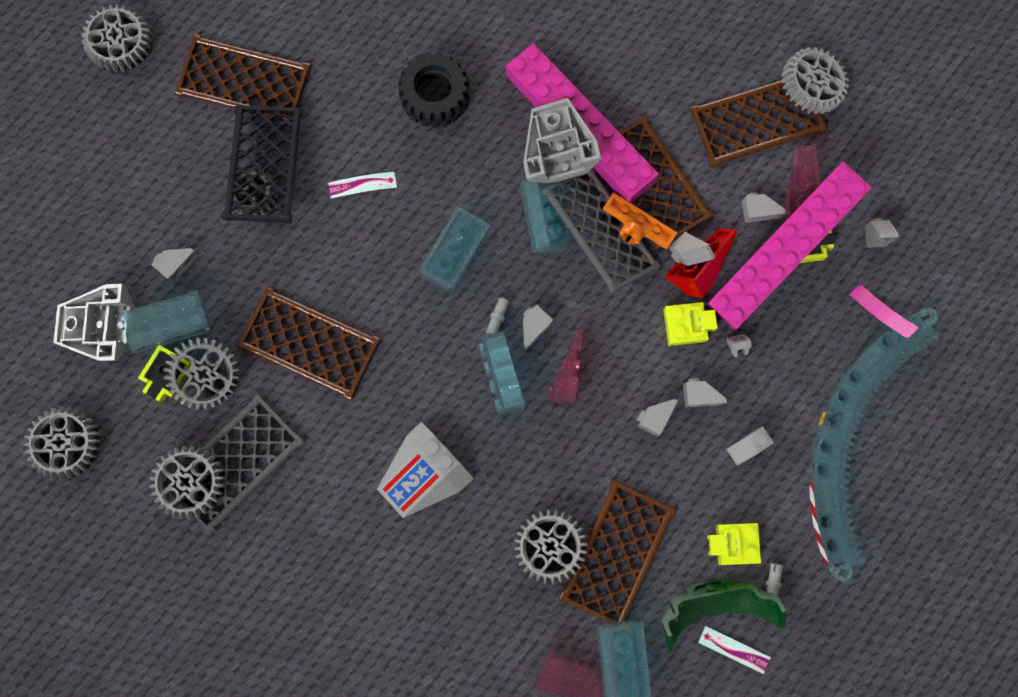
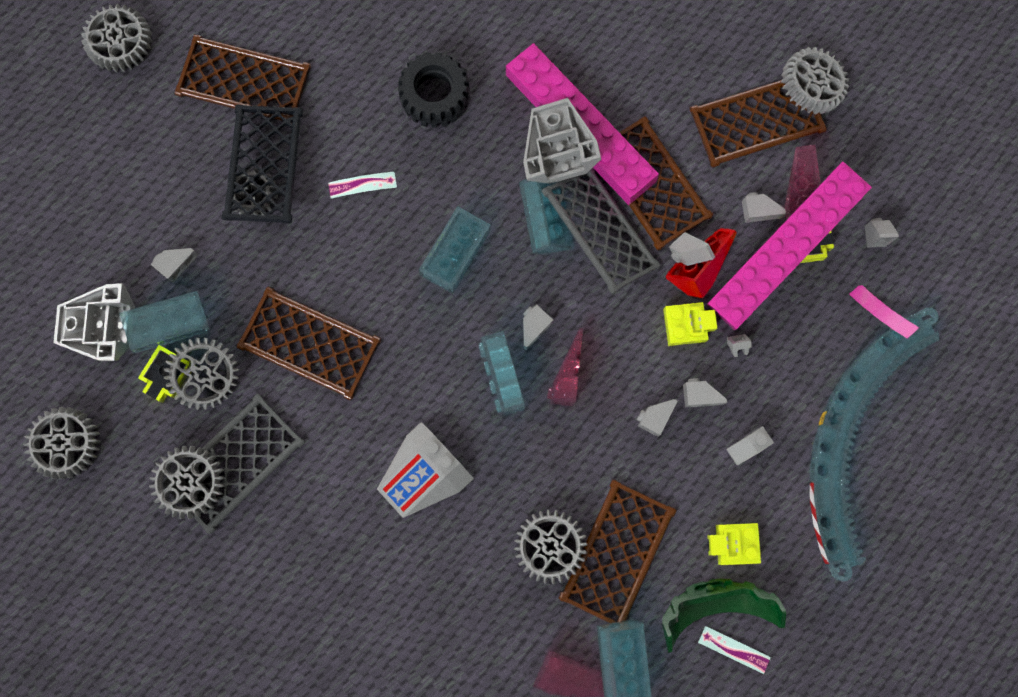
(497, 316): light grey pin -> none
(638, 223): orange plate -> none
(773, 582): light grey pin -> none

